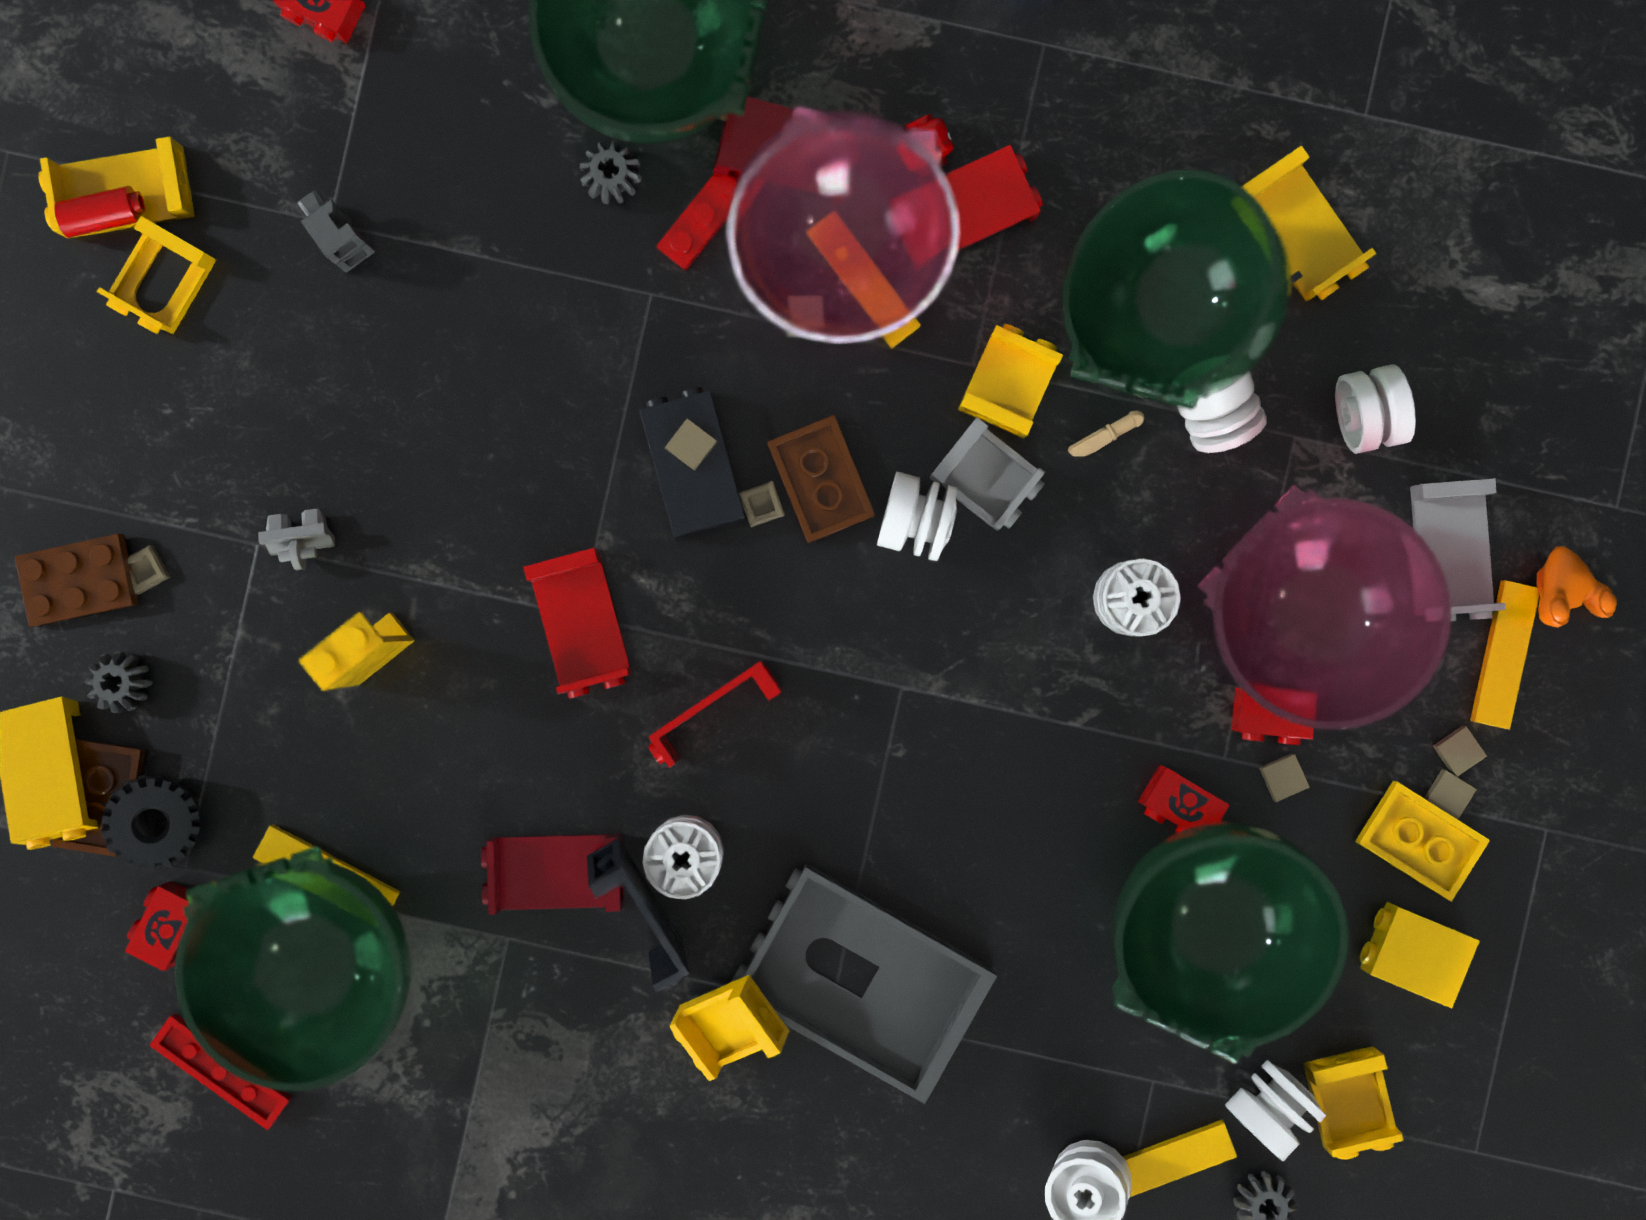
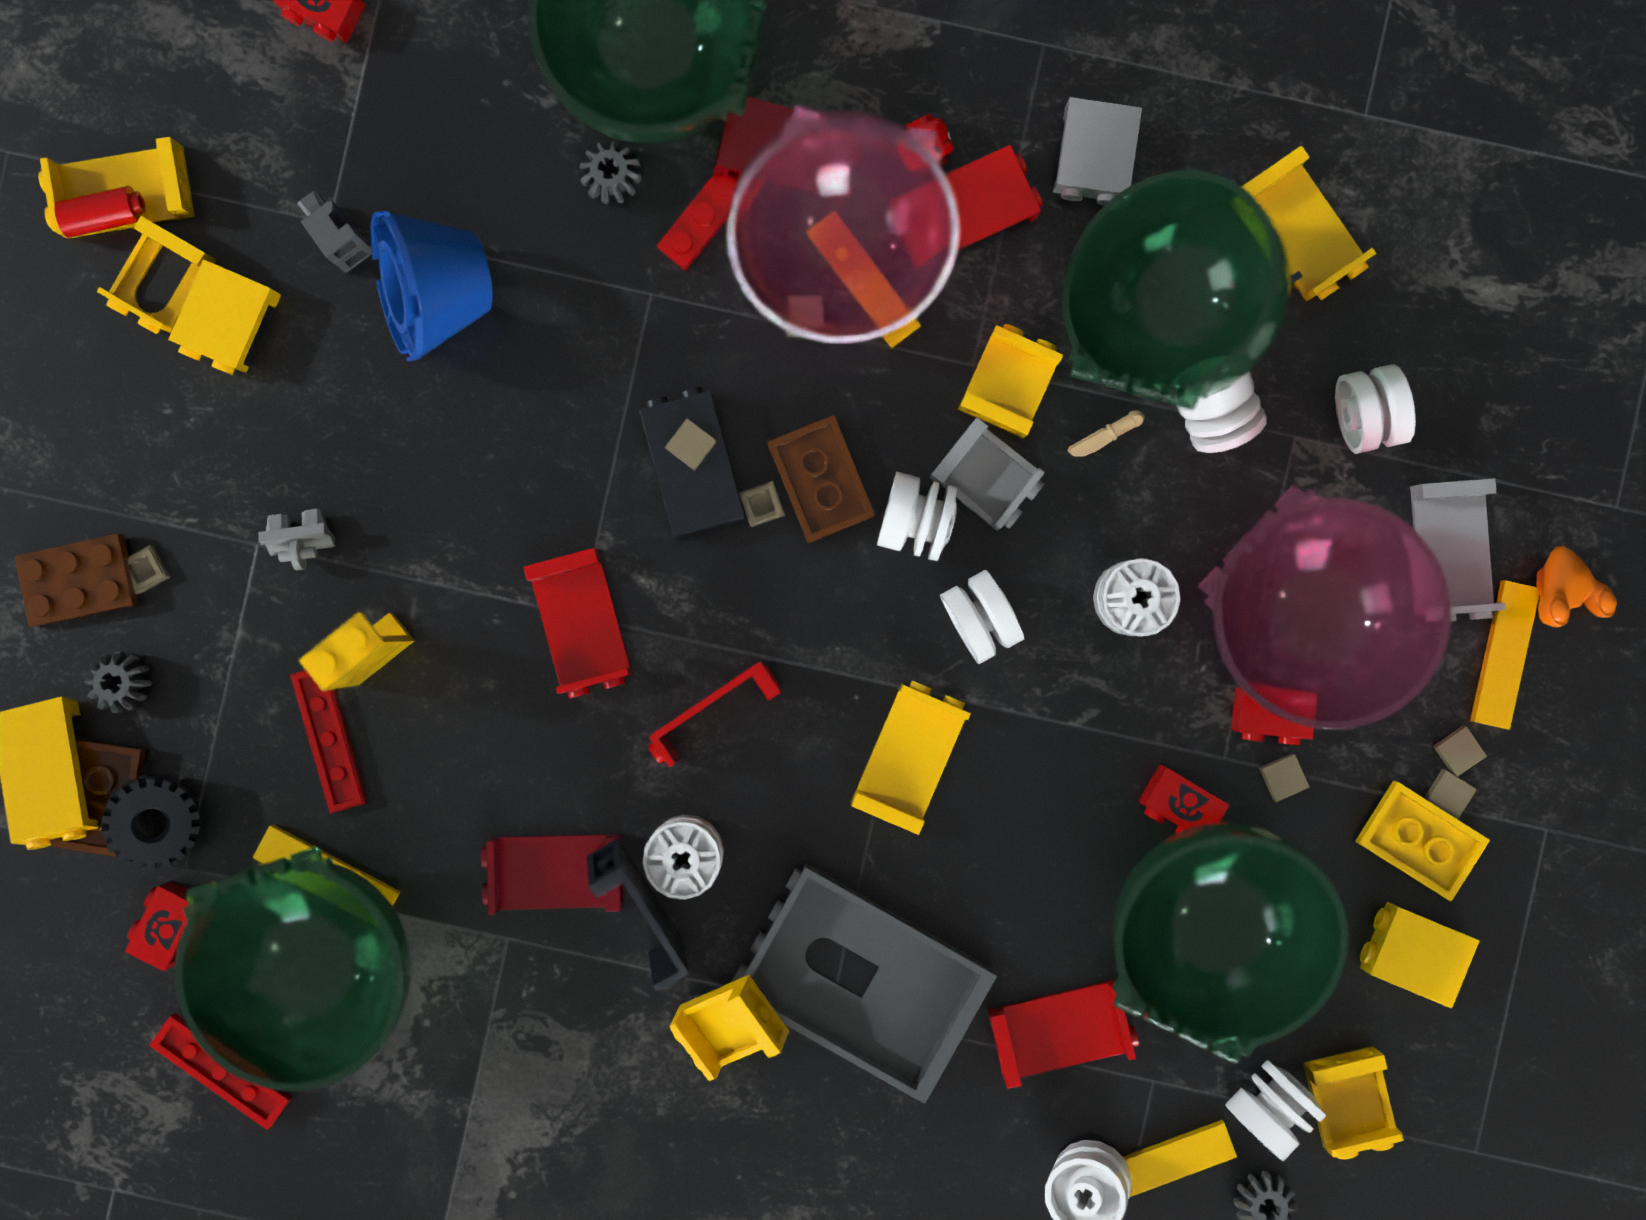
(221, 317): none -> yellow panel
(329, 743): none -> red tile
(429, 281): none -> blue cone
(910, 757): none -> yellow panel
(986, 614): none -> white wheel
(1060, 1031): none -> red panel
(1097, 150): none -> light grey panel

